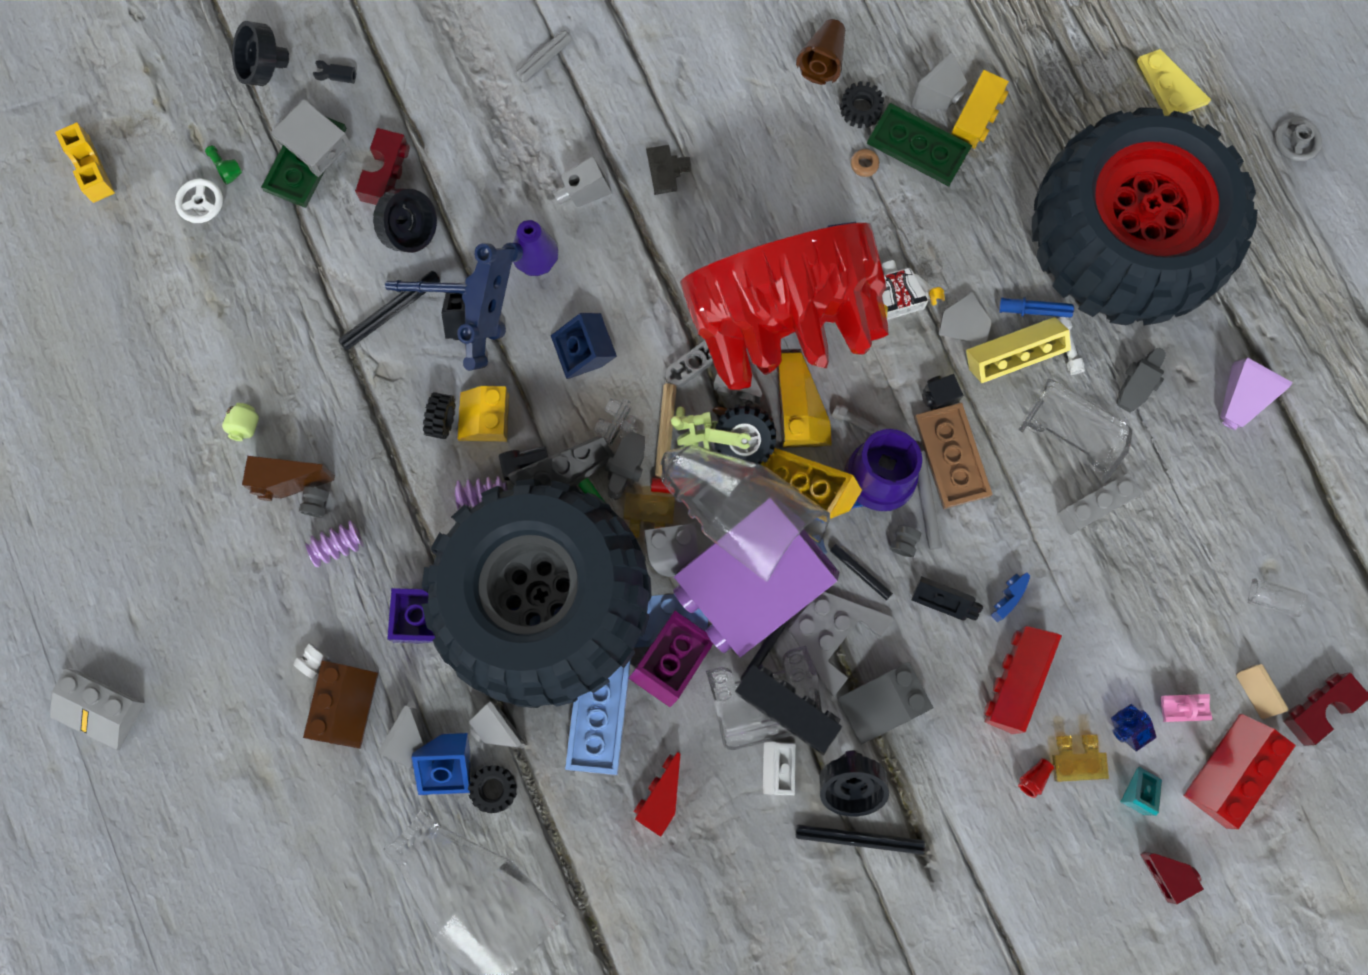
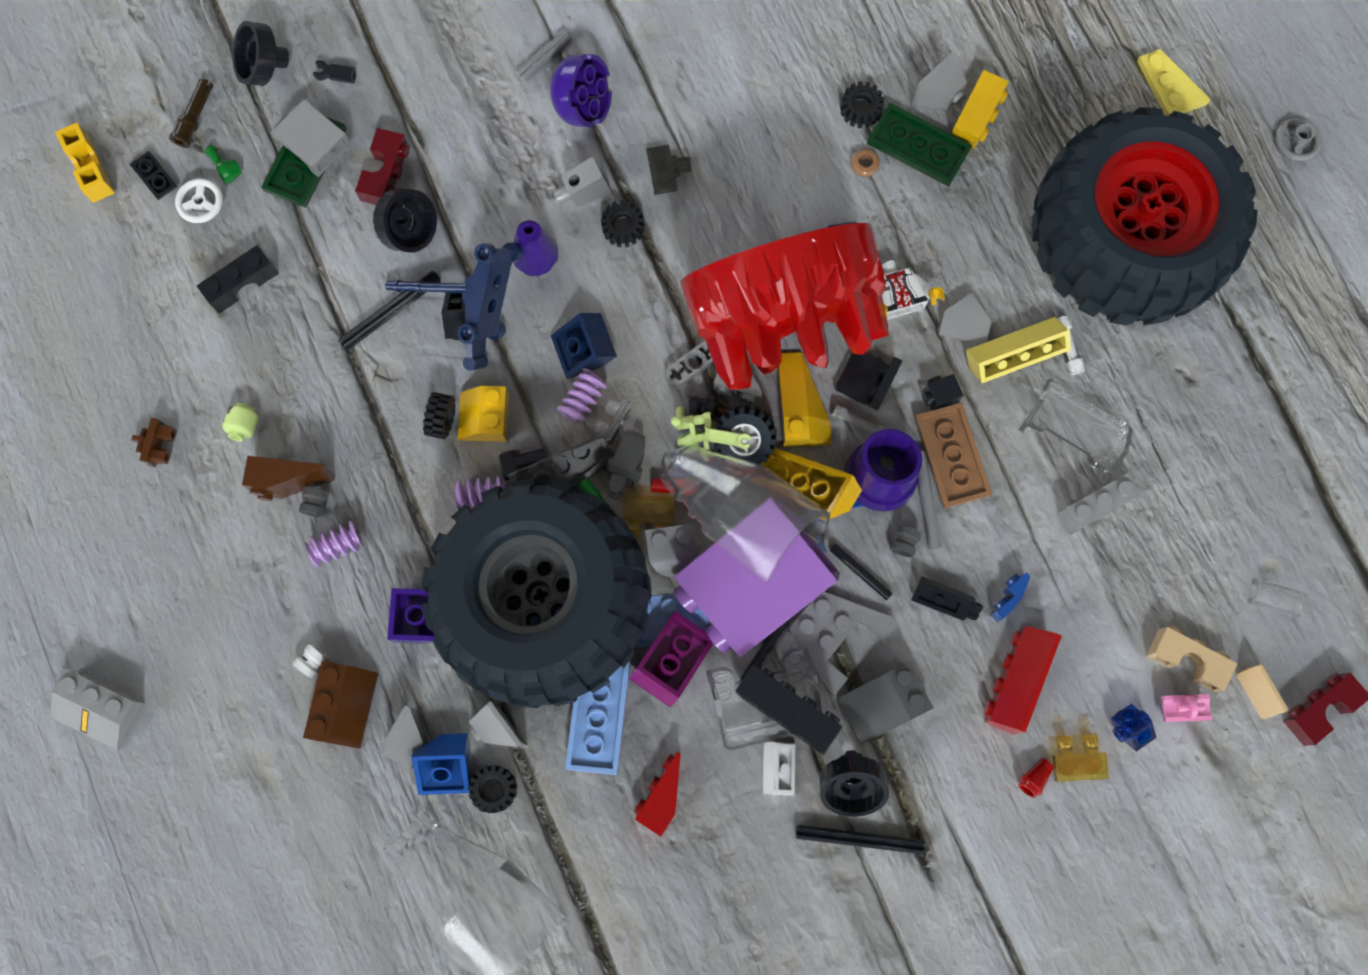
(151, 440): none -> reddish brown hips
(153, 175): none -> black slope
(188, 122): none -> dark brown pin
(223, 285): none -> black arch
(573, 83): none -> dark purple cylinder
(581, 396): none -> lavender piece
(622, 210): none -> black tyre
(666, 427): tan axle -> none
(707, 405): none -> black wheel
(823, 54): reddish brown cone -> none
(867, 379): none -> black bracket
(1036, 307): blue axle -> none
(1141, 380): dark grey hinge -> none
(1143, 793): teal slope -> none
(1174, 878): dark red slope -> none
(1212, 667): none -> tan arch
(1239, 771): red slope -> none
(1249, 392): lavender slope -> none

